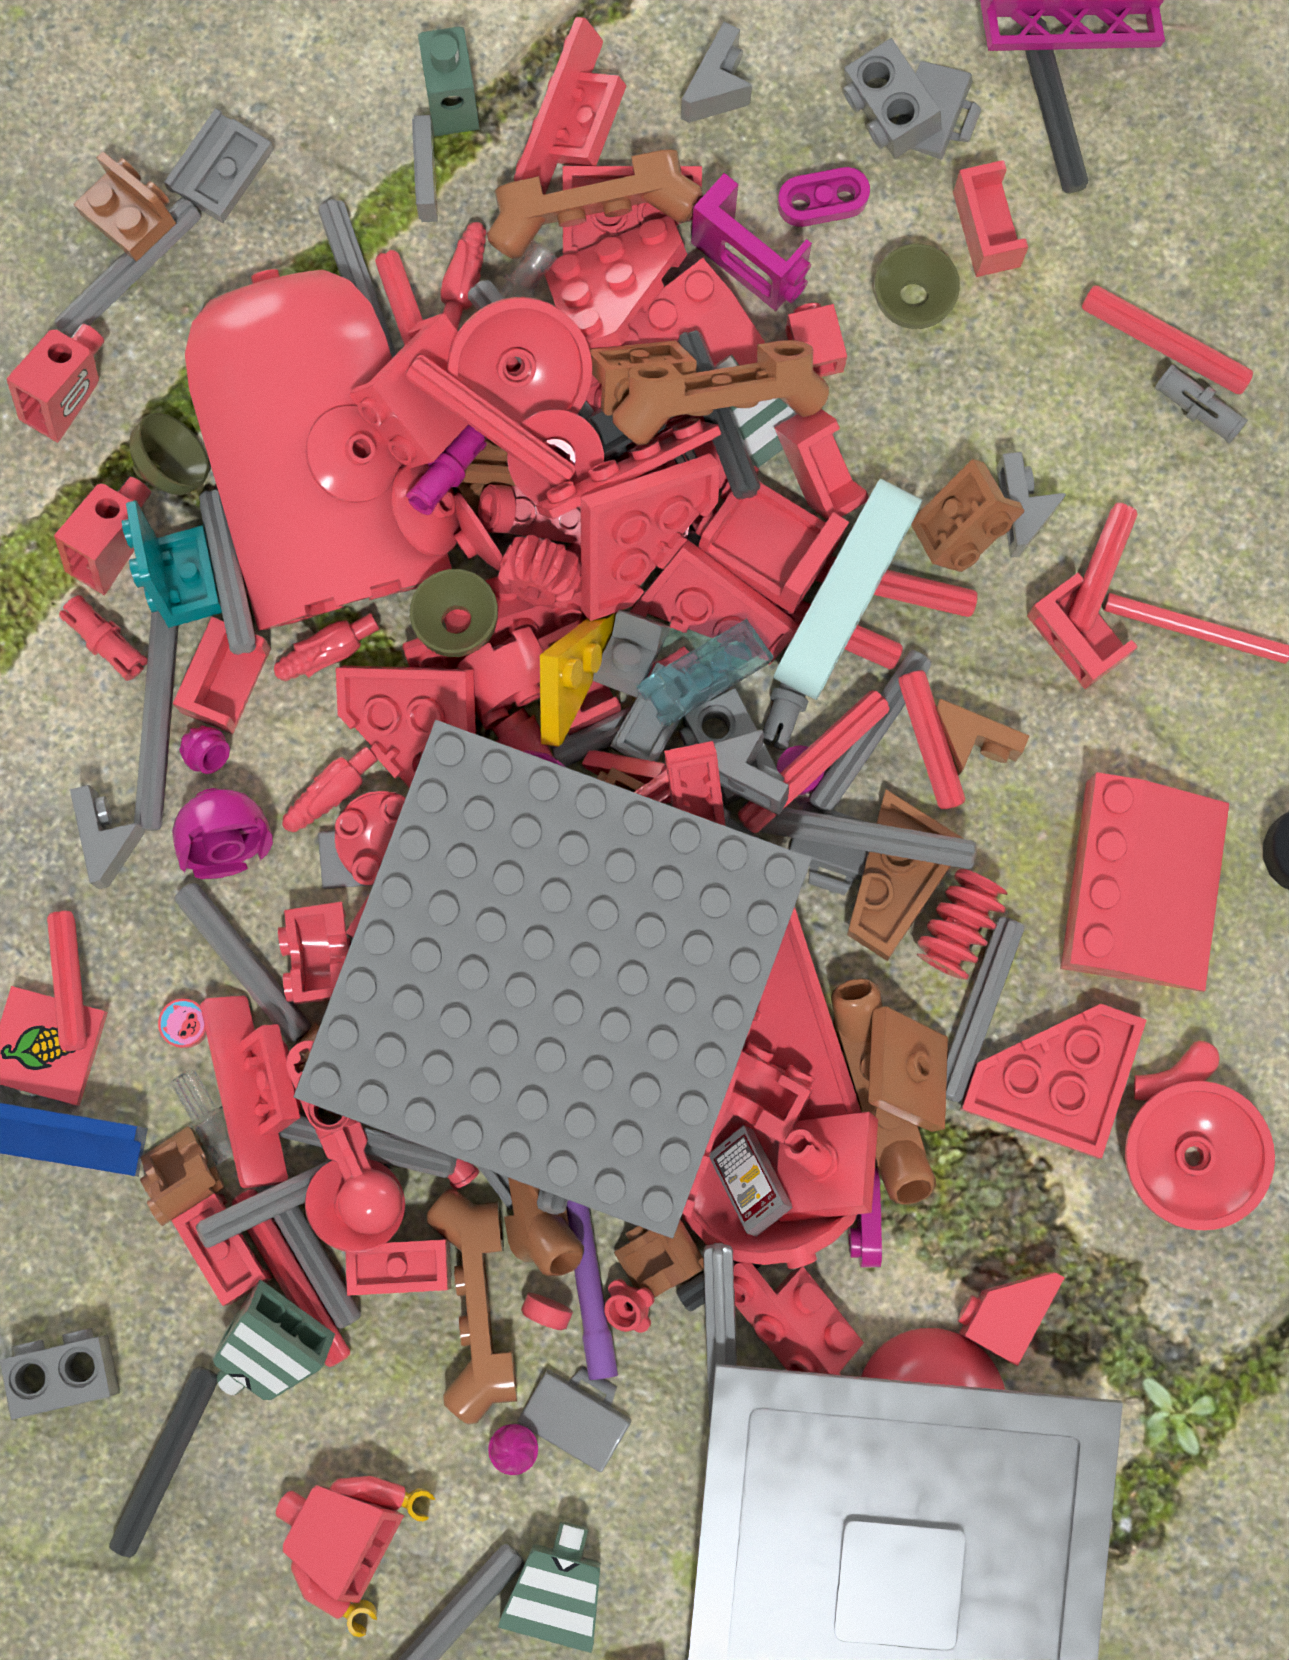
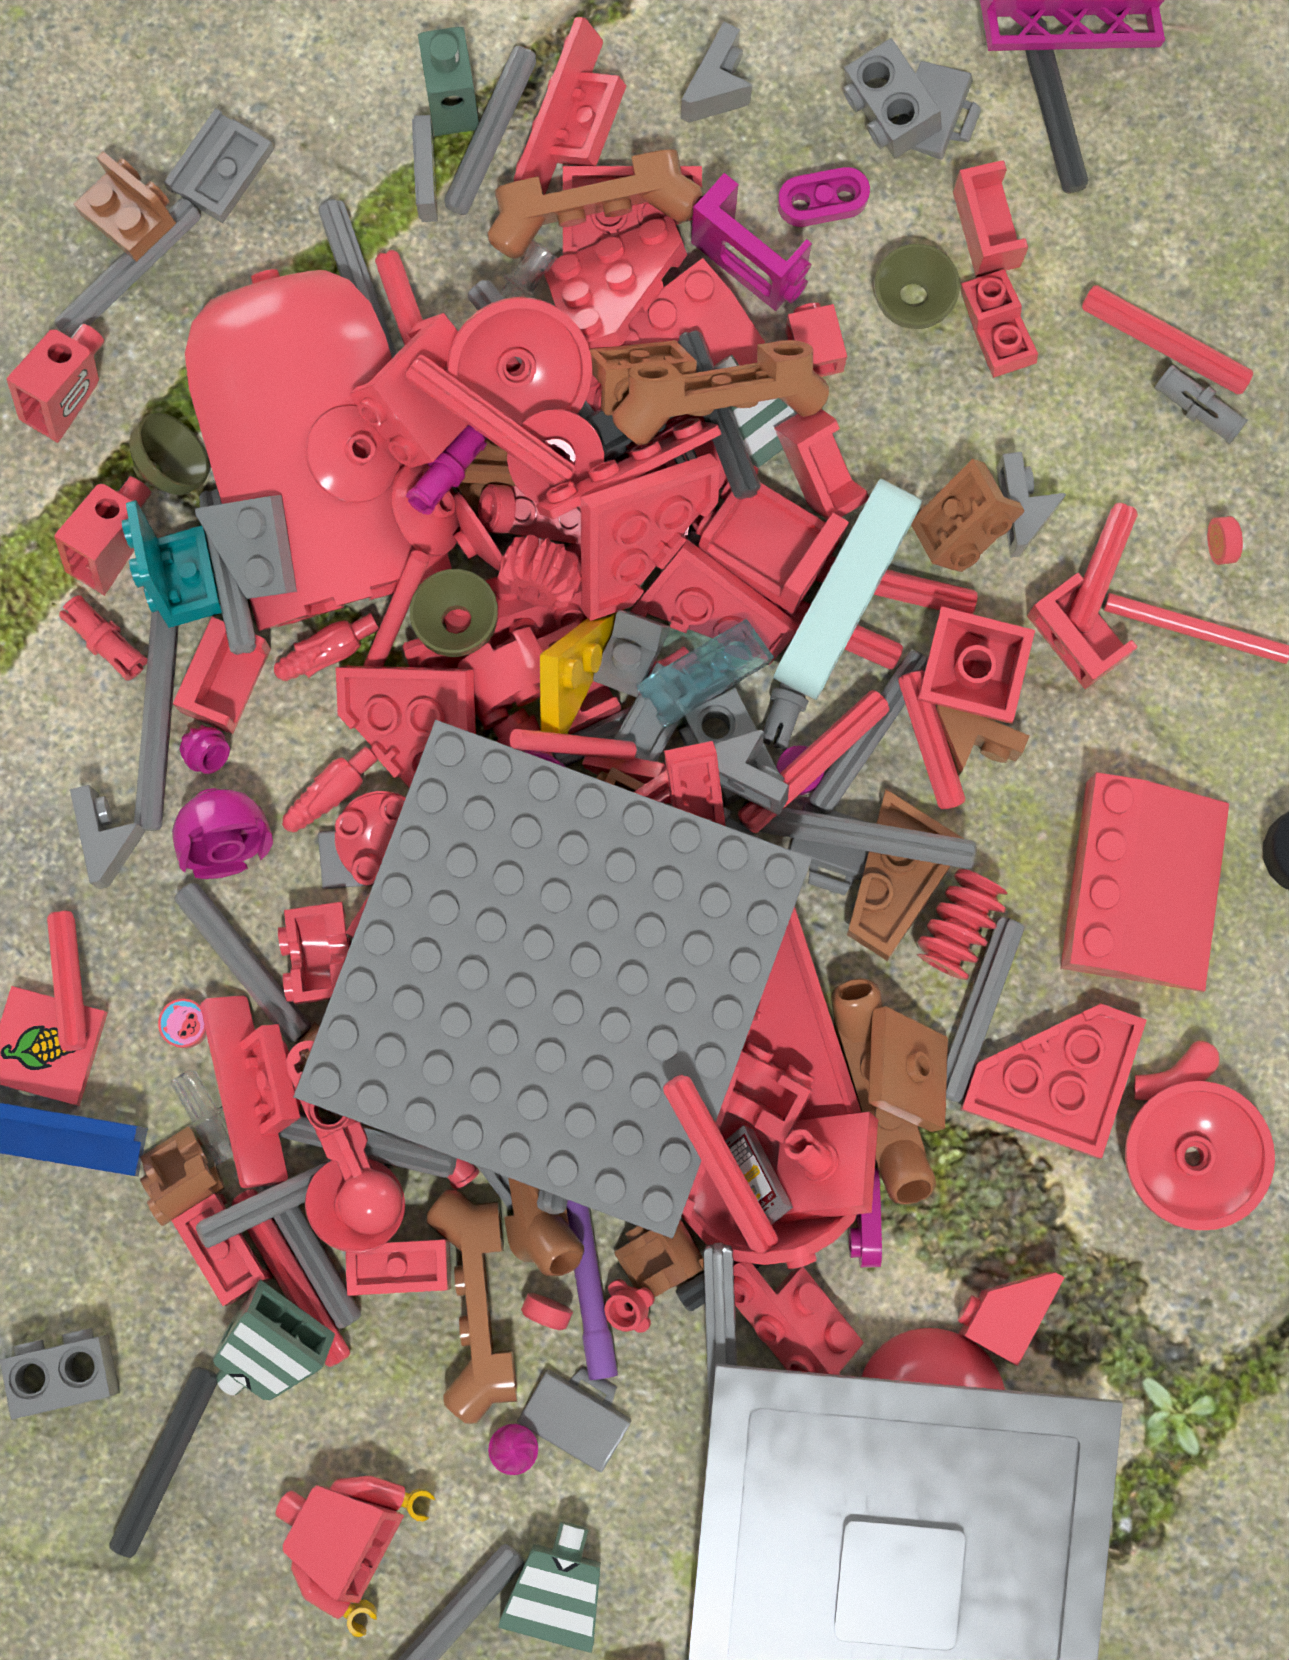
(252, 544): none -> light grey wing
(397, 609): none -> coral bar
(463, 272): coral piece -> none
(490, 130): none -> light grey axle
(572, 744): none -> coral bar
(720, 1163): none -> coral axle
(976, 665): none -> coral slope
(998, 323): none -> coral slope
(1224, 540): none -> coral tile

